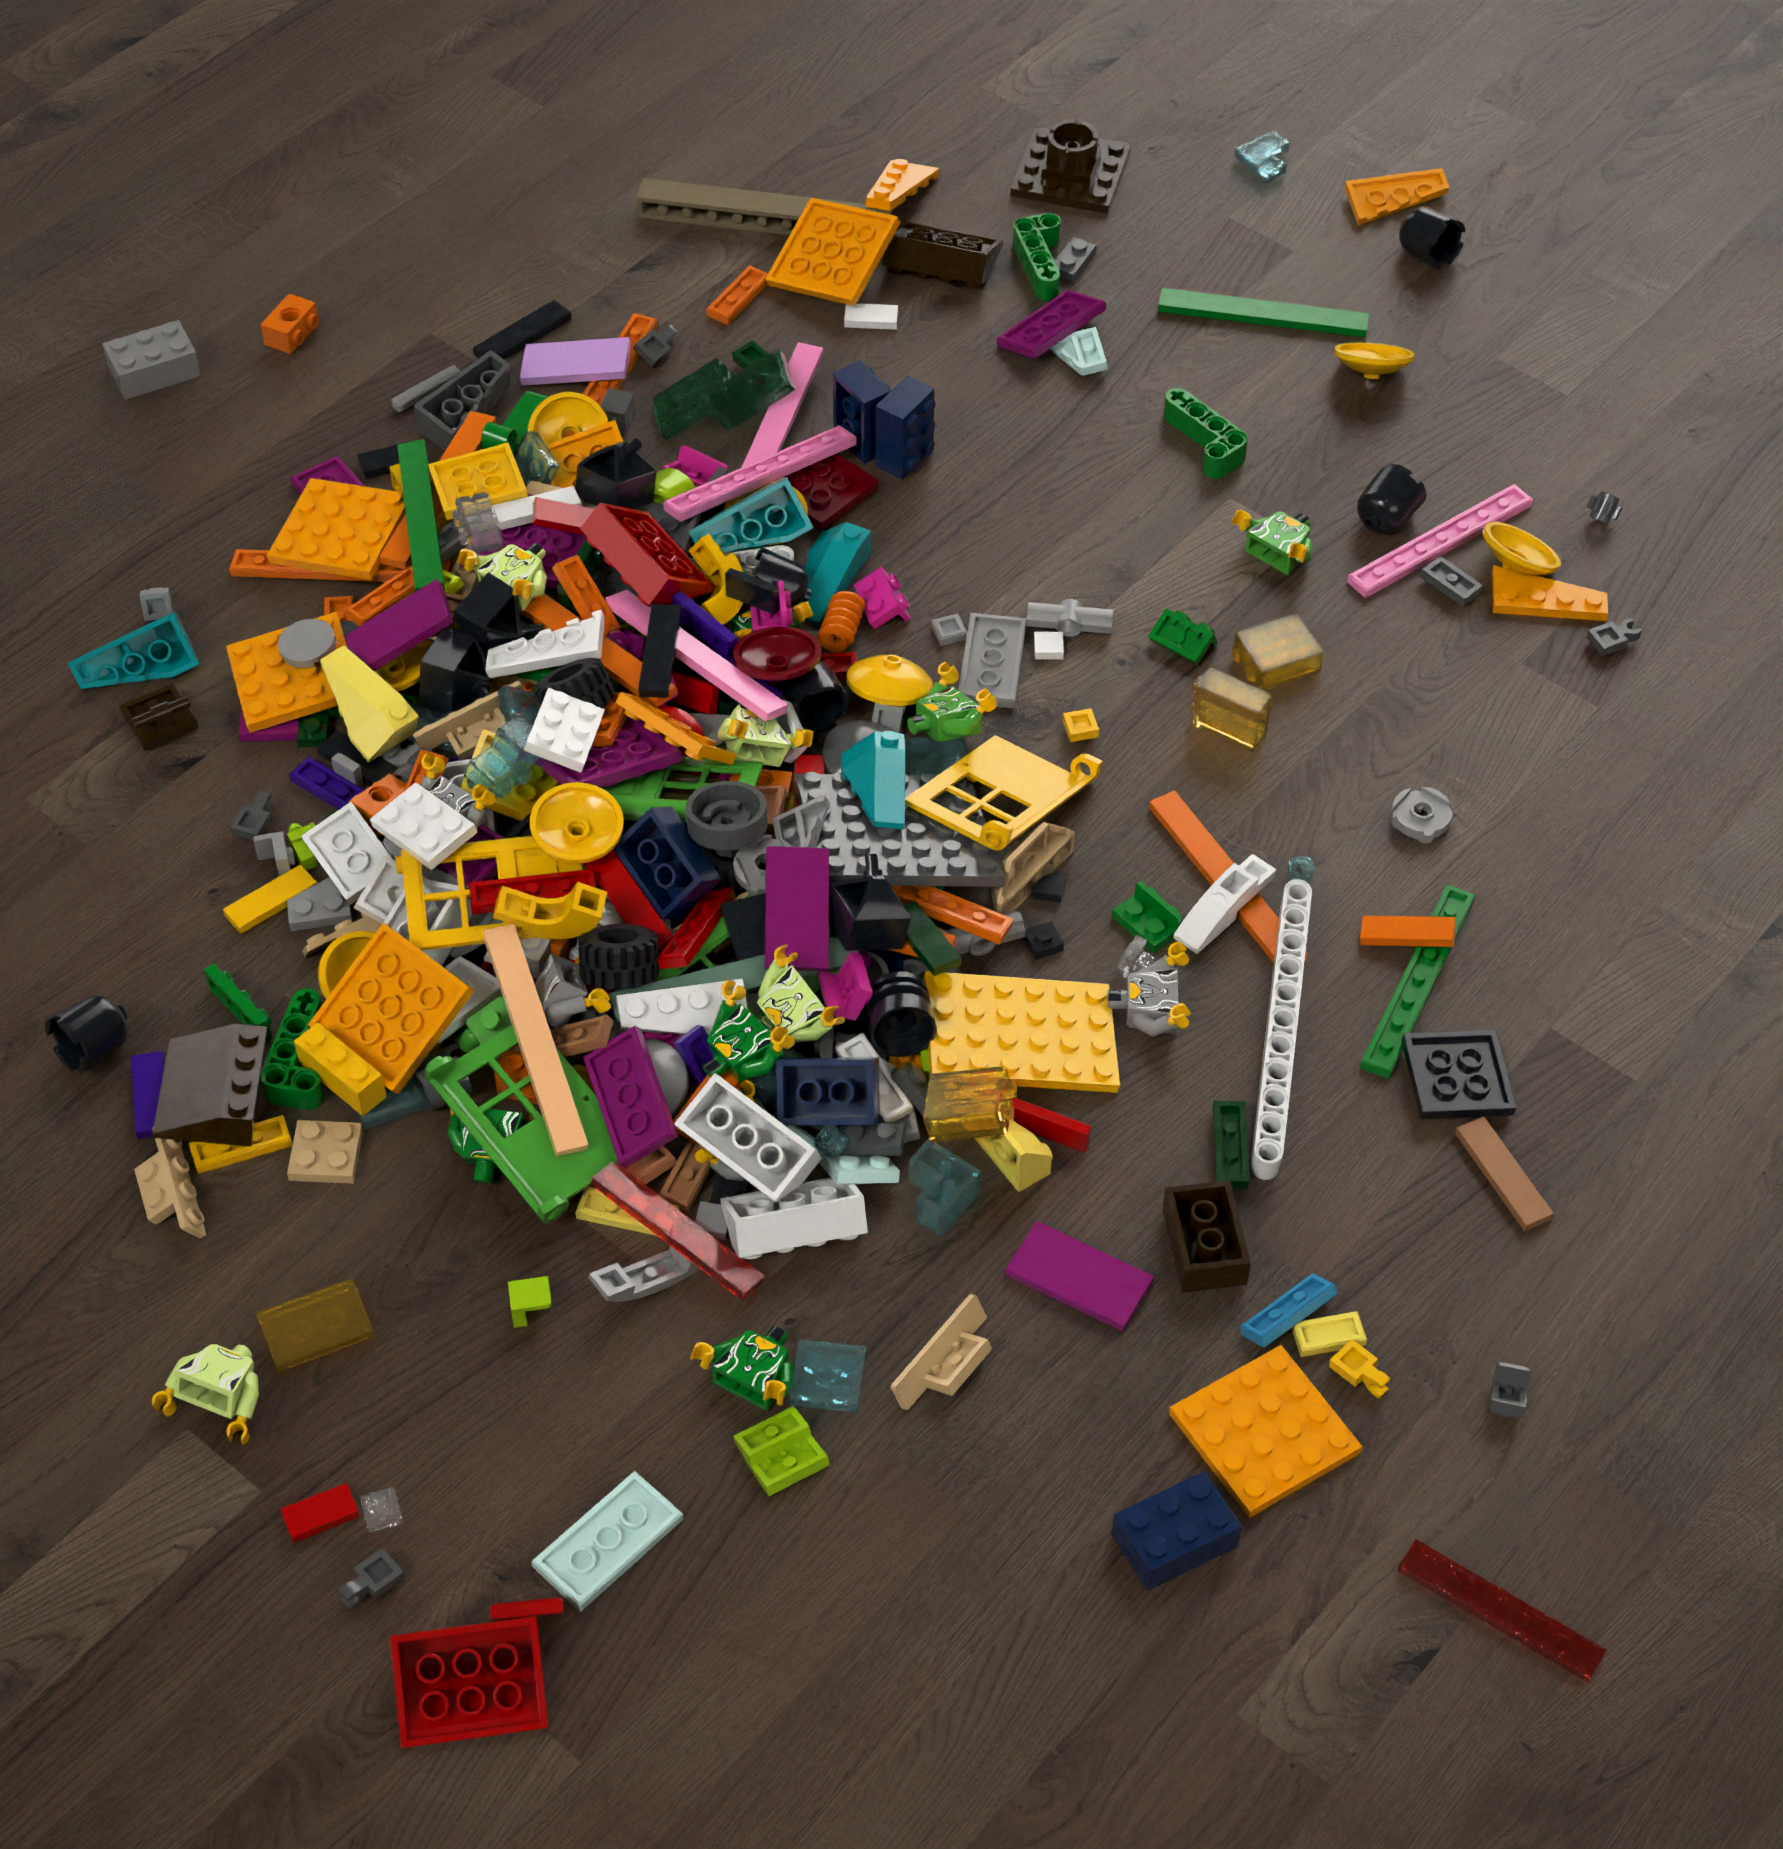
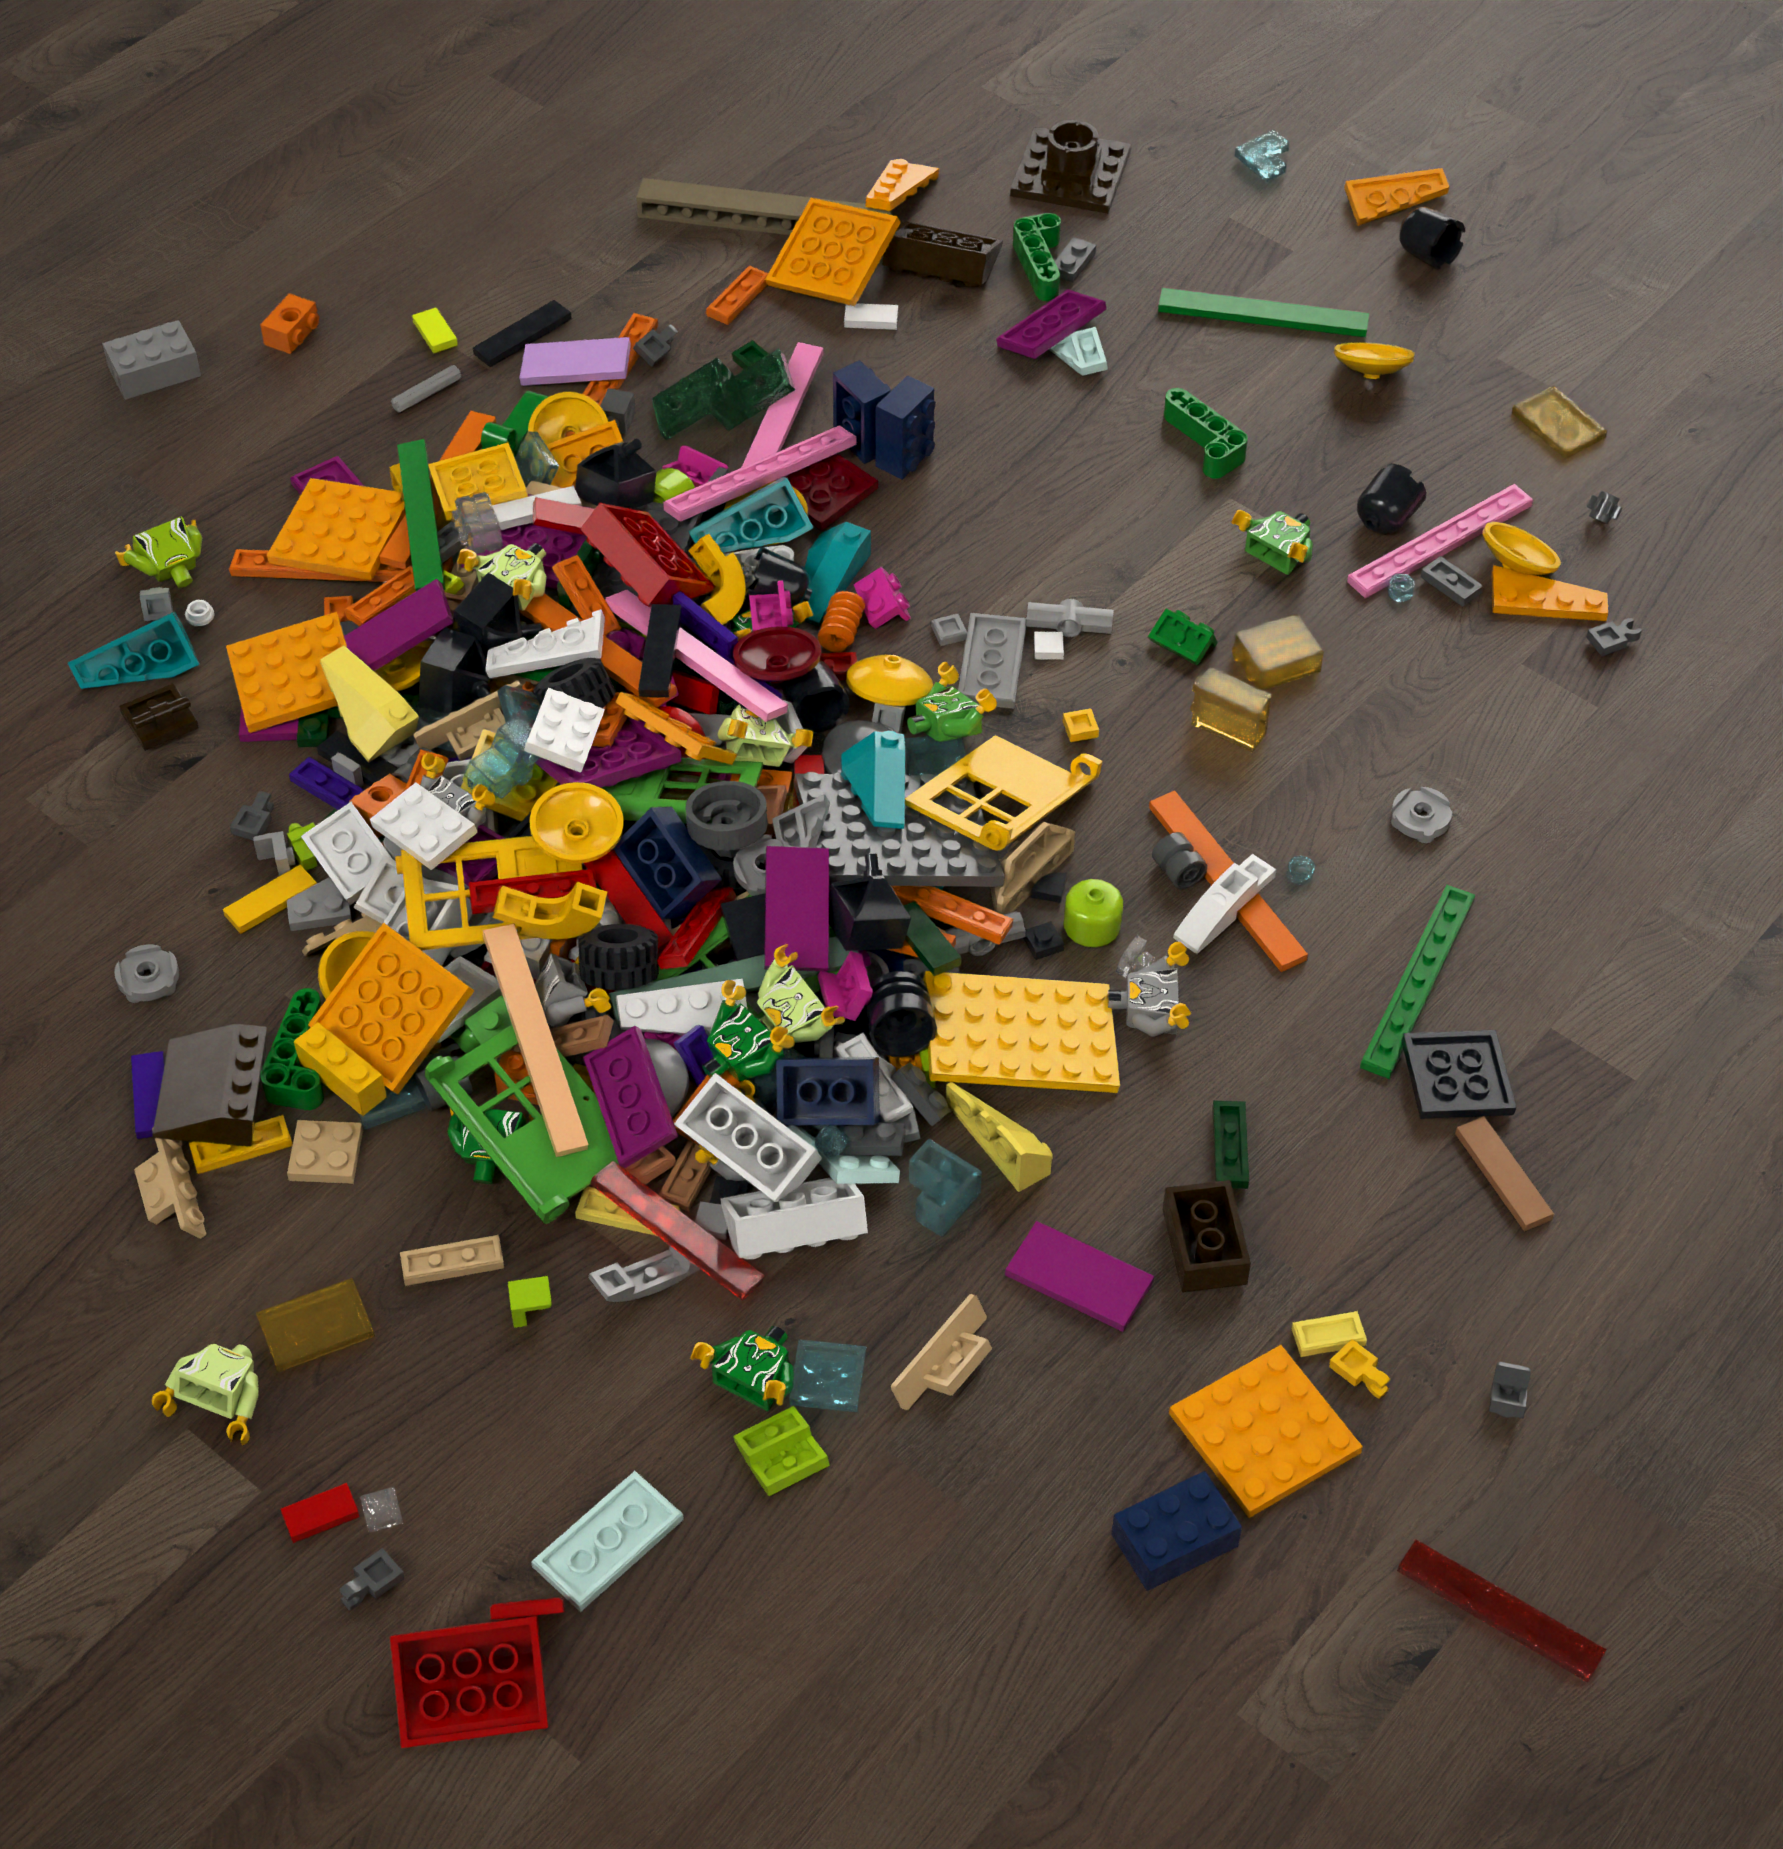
(88, 1031): black cylinder -> none
(150, 987): none -> light grey plate
(165, 551): none -> lime torso
(199, 613): none -> white plate
(237, 1001): green plate -> none
(306, 642): light grey tile -> none
(378, 461): black tile -> none
(434, 330): none -> neon yellow tile
(451, 1260): none -> tan tile
(472, 389): dark grey wedge -> none
(752, 591): black tile -> none
(969, 1104): clear yellow brick -> none
(1052, 1125): red tile -> none
(1093, 913): none -> lime head
(1148, 917): green bracket -> none
(1176, 858): none -> dark grey wheel
(1288, 1310): dark azure tile -> none
(1289, 960): white beam -> none
(1396, 592): none -> clear light blue bush
(1408, 931): orange tile -> none
(1559, 422): none -> clear yellow tile

